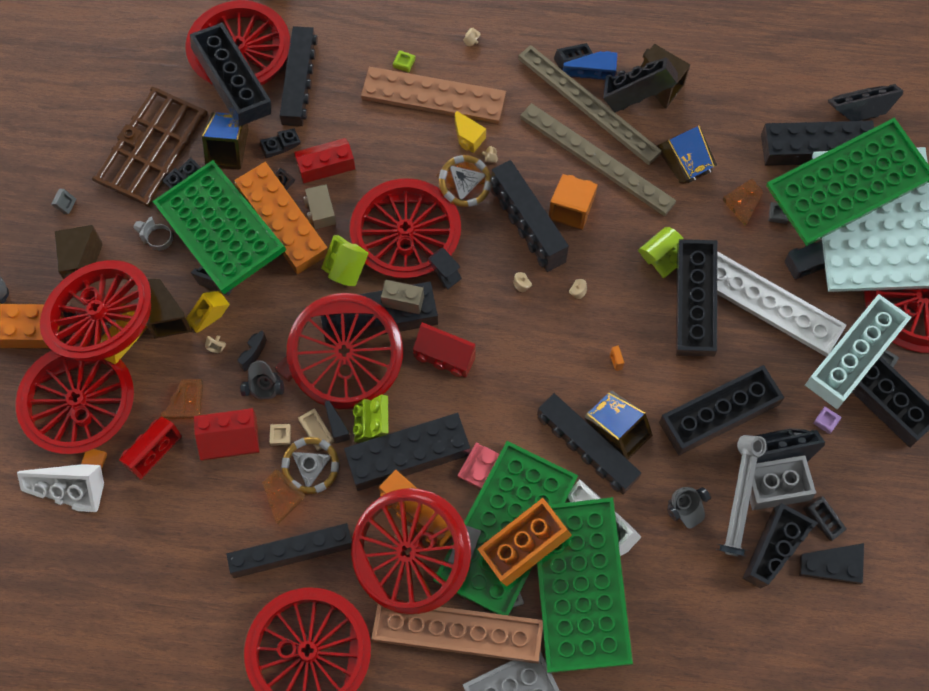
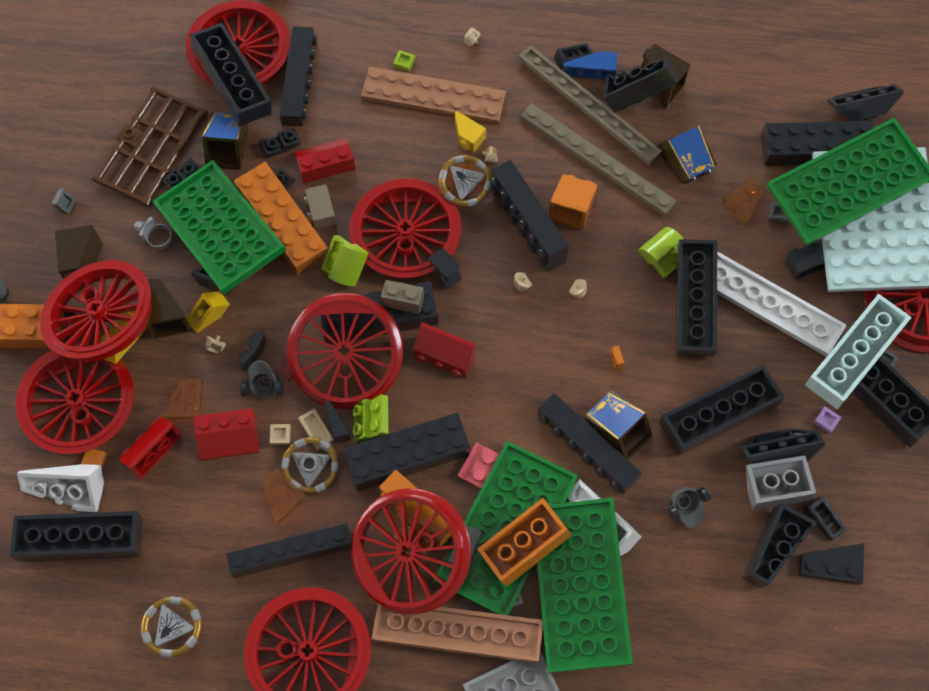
(76, 536): none -> black brick
(171, 627): none -> piece
(751, 448): light grey piece -> none

